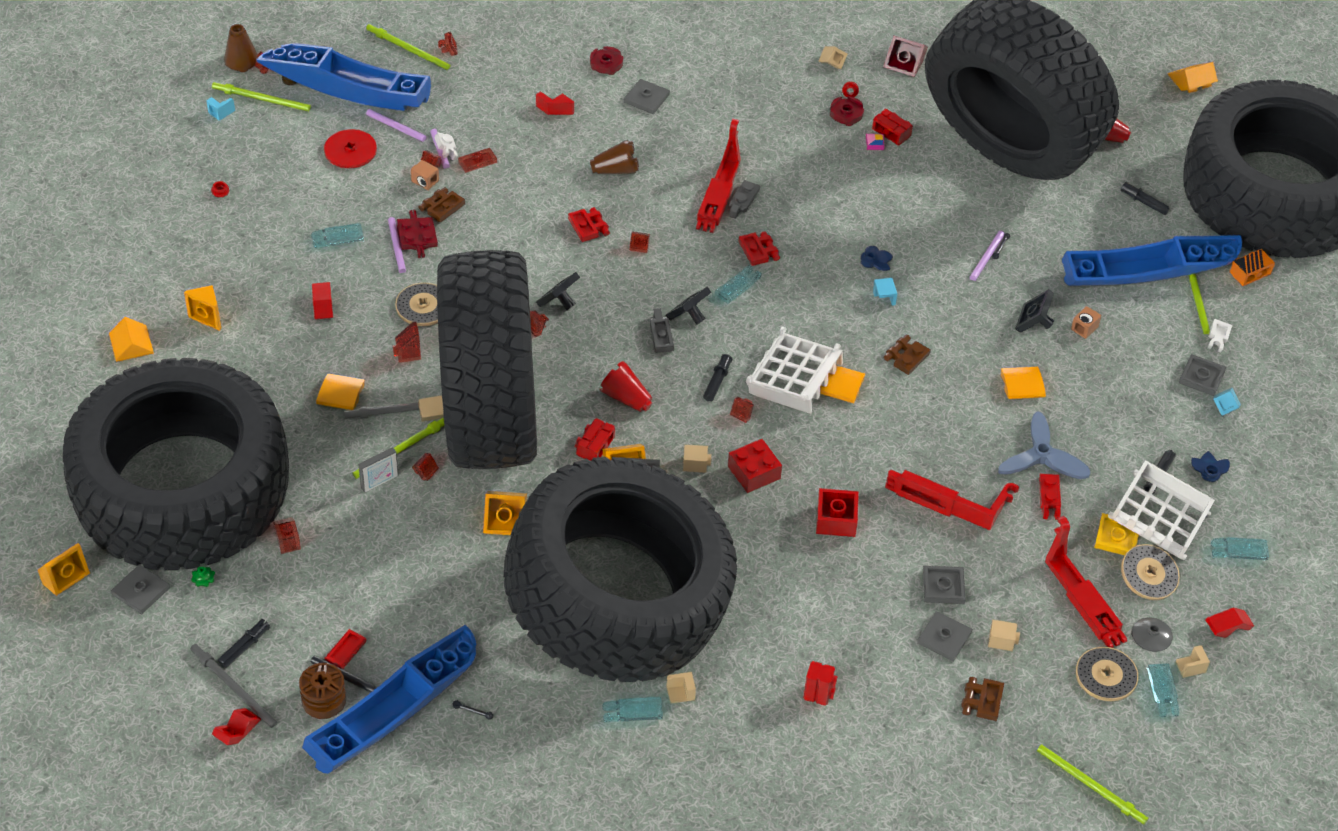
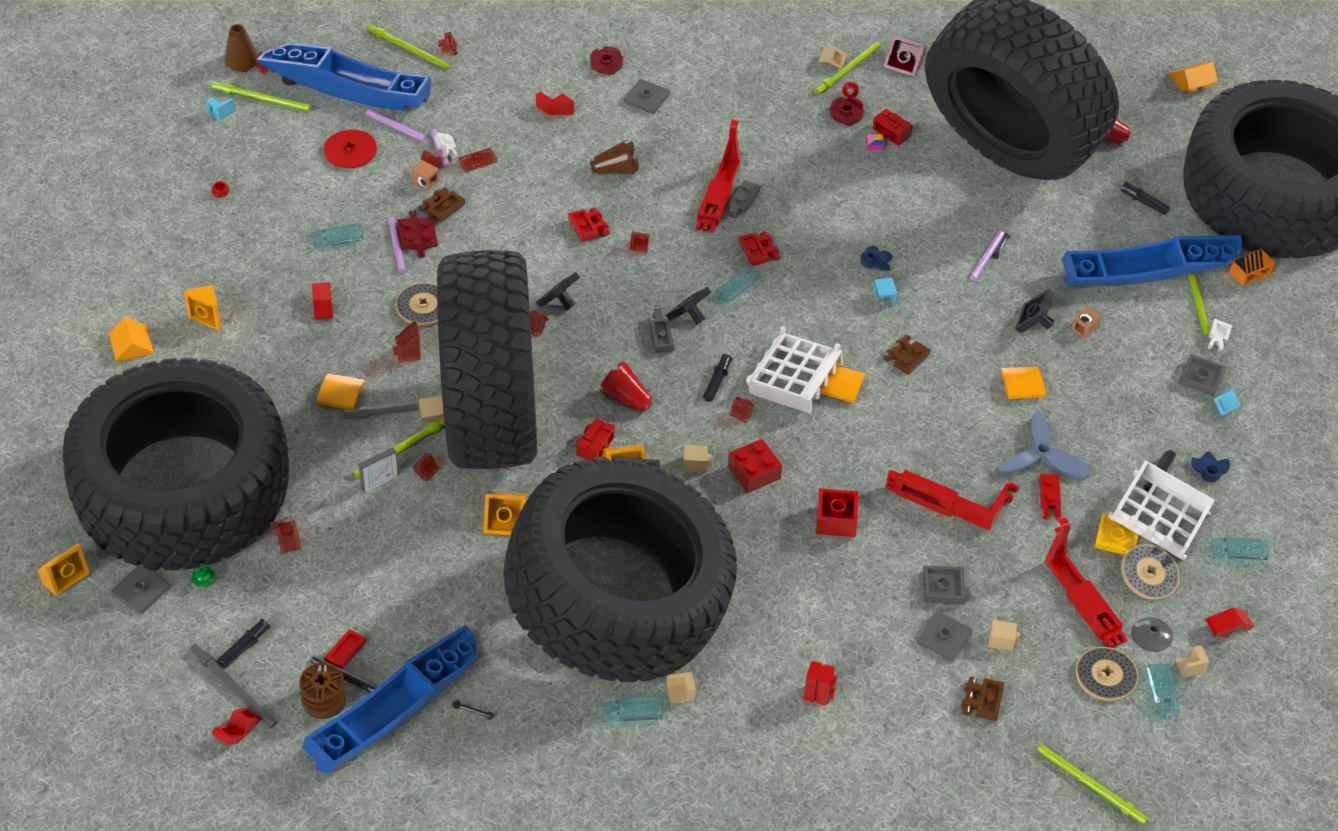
(828, 82): none -> lime bar

